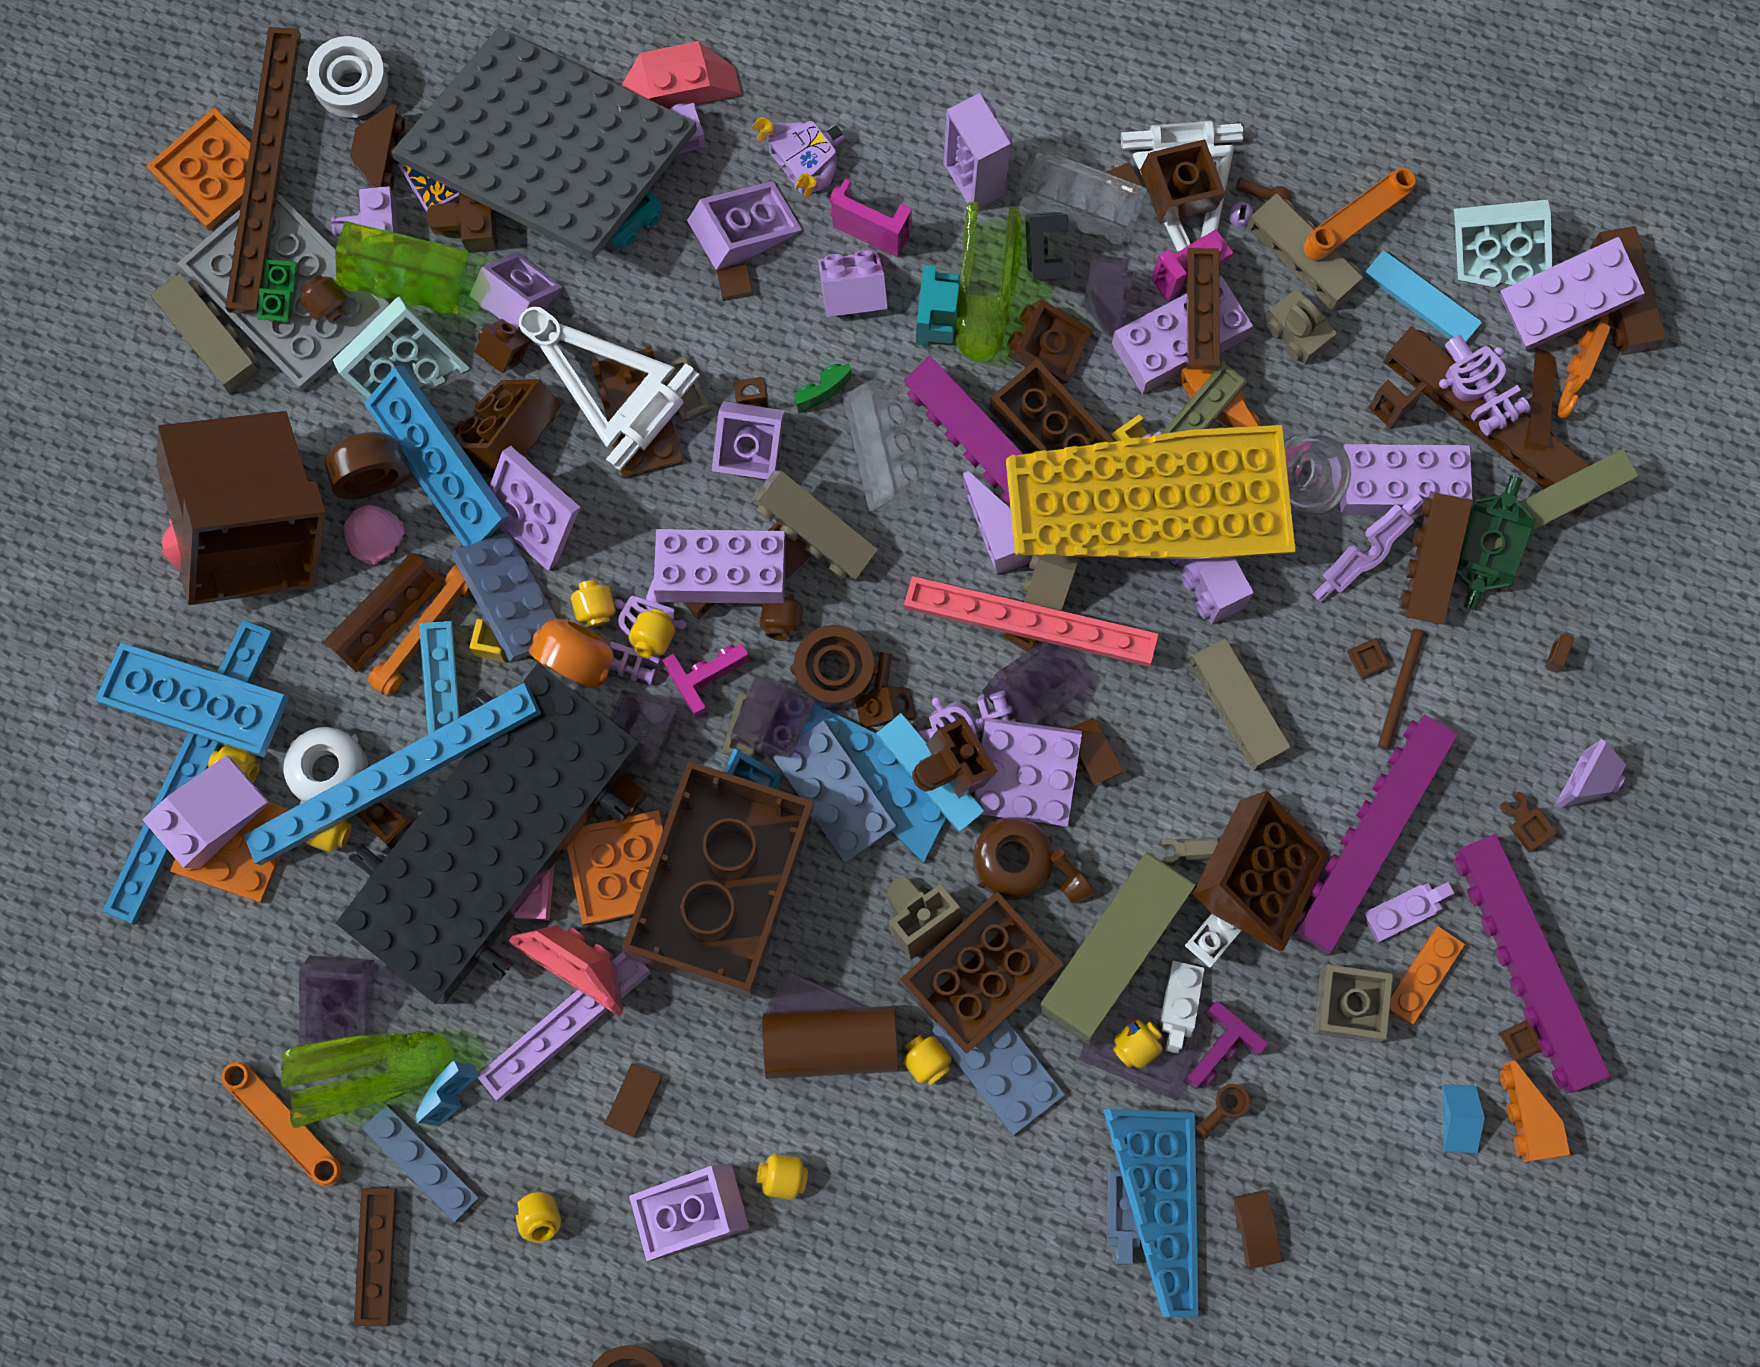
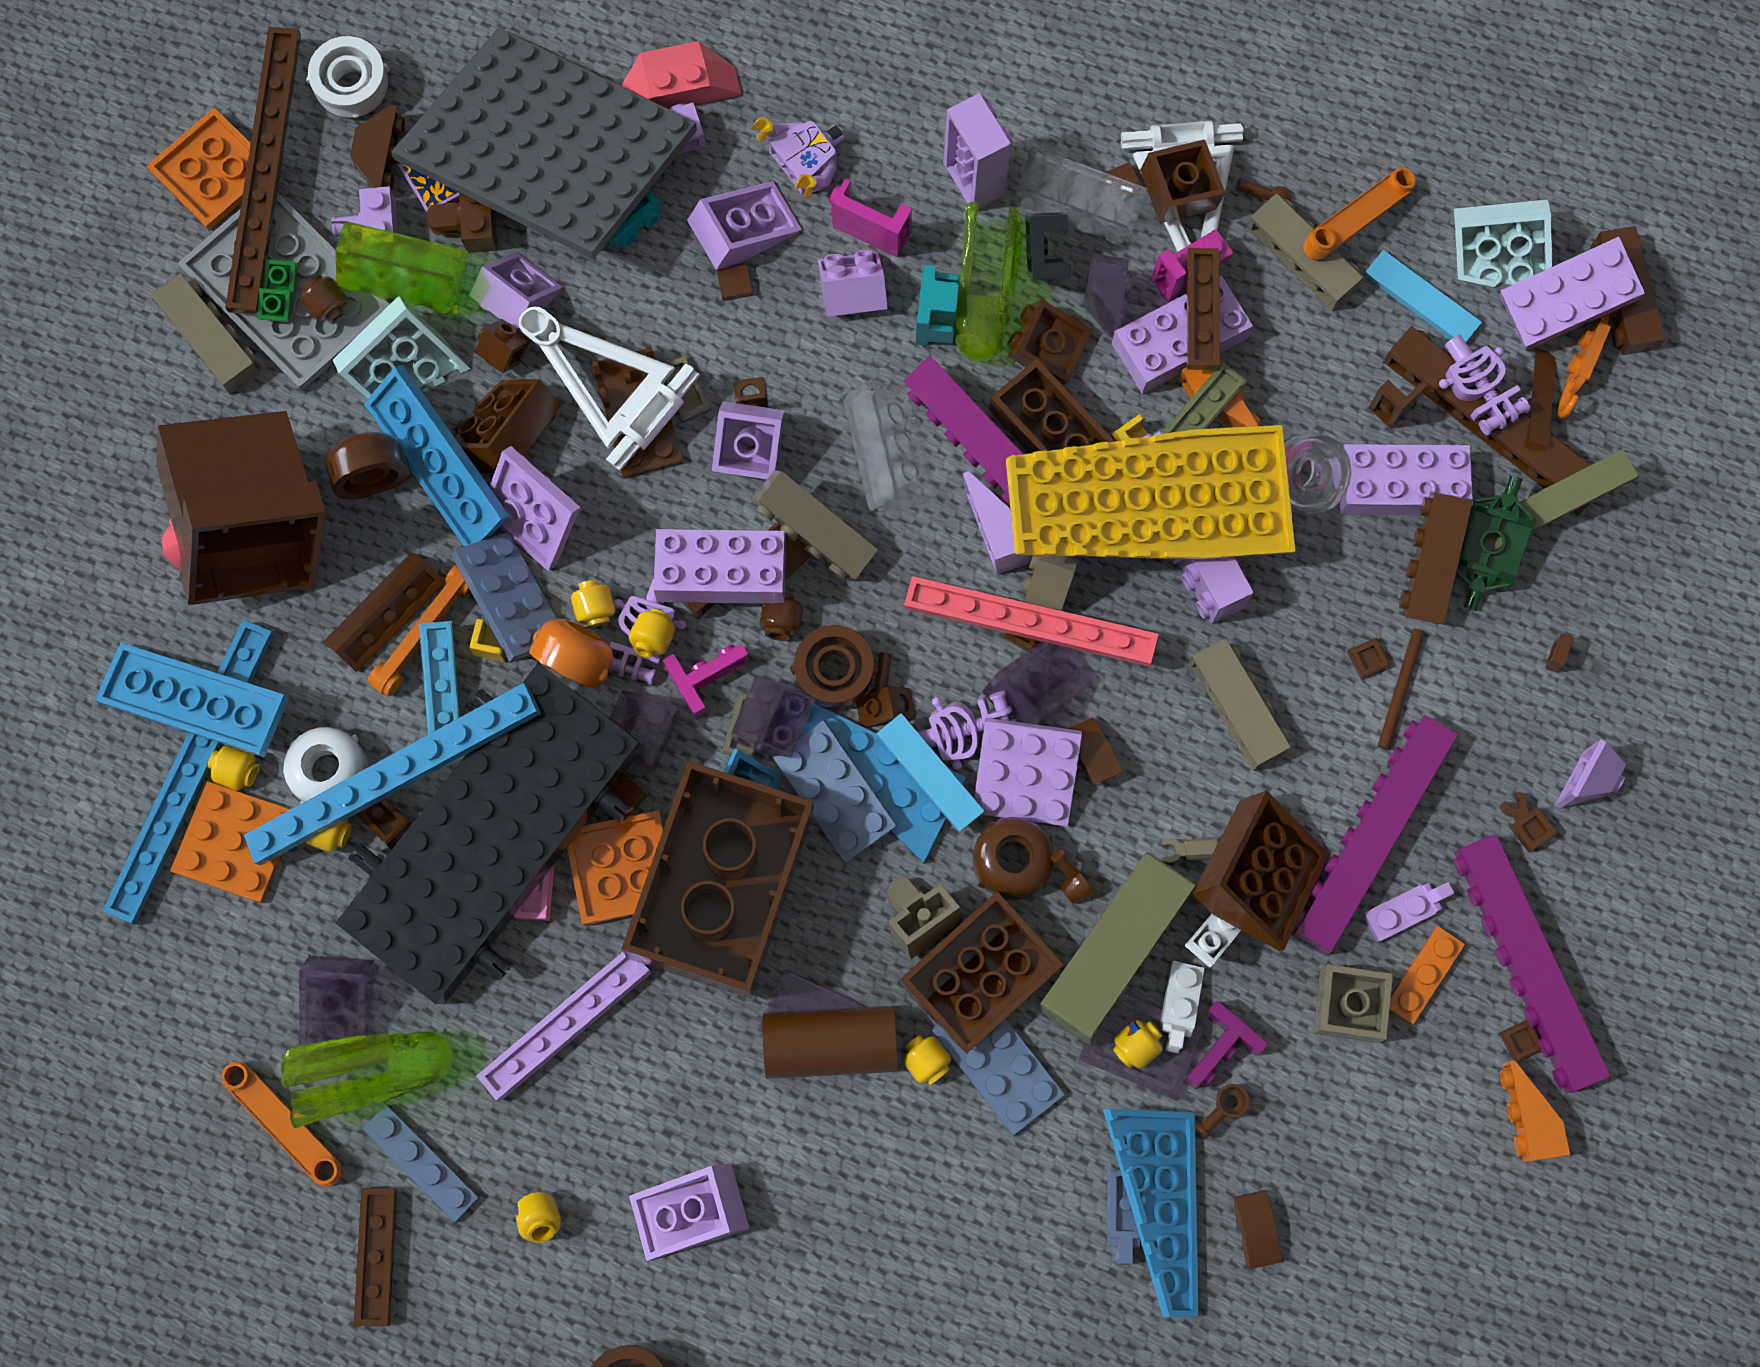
(206, 813): lavender slope -> none
(373, 533): bright pink hair -> none
(441, 1097): dark azure slope -> none
(574, 962): coral wedge -> none
(633, 1100): reddish brown tile -> none
(782, 1176): yellow head -> none
(832, 381): green slope -> none
(955, 760): reddish brown brick -> none
(1235, 211): lavender hinge -> none
(1300, 326): dark tan brick -> none
(1356, 561): lavender piece -> none
(1461, 1118): dark azure slope -> none

